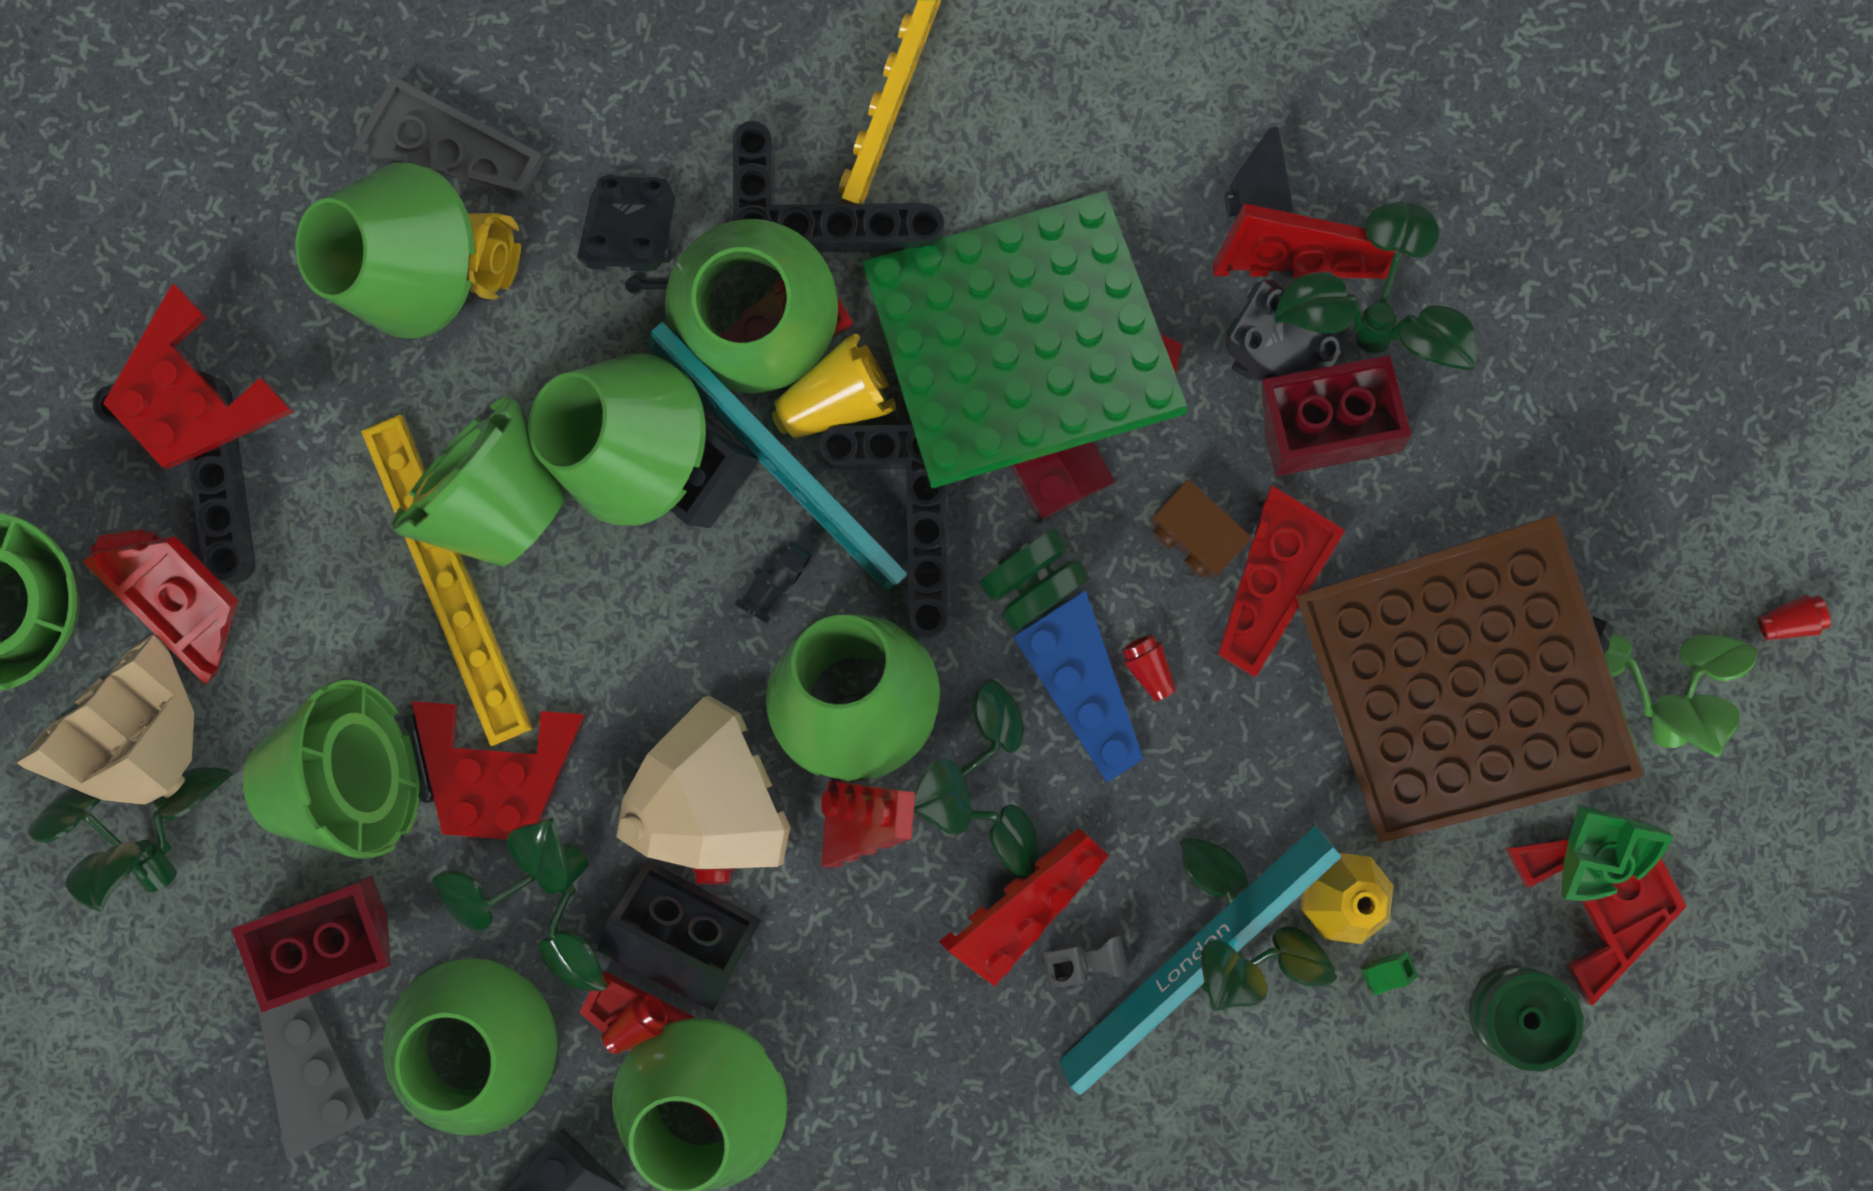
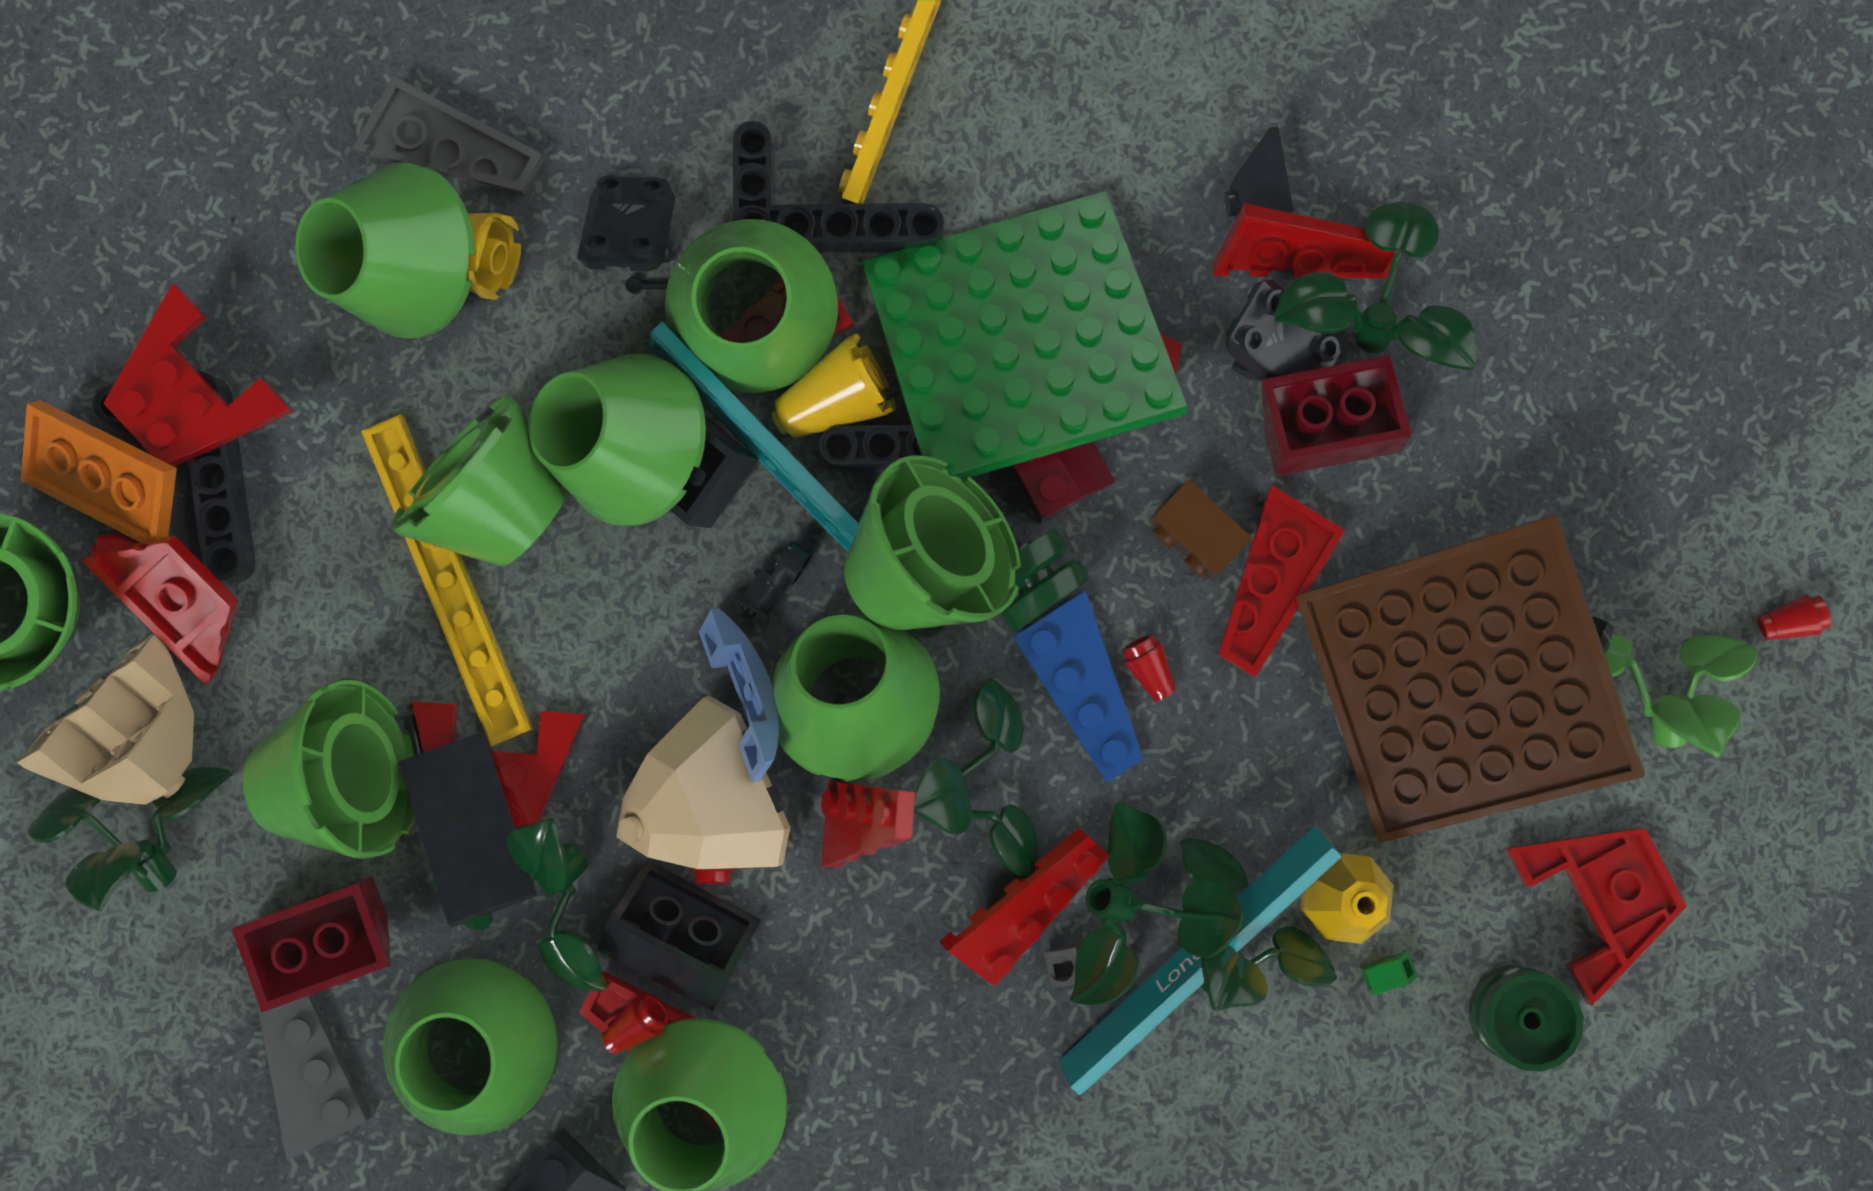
(97, 473): none -> orange plate
(465, 829): none -> black tile
(730, 647): none -> medium blue slope
(930, 550): none -> bright green cone
(1207, 923): none -> dark green plant
(1608, 851): green brick -> none

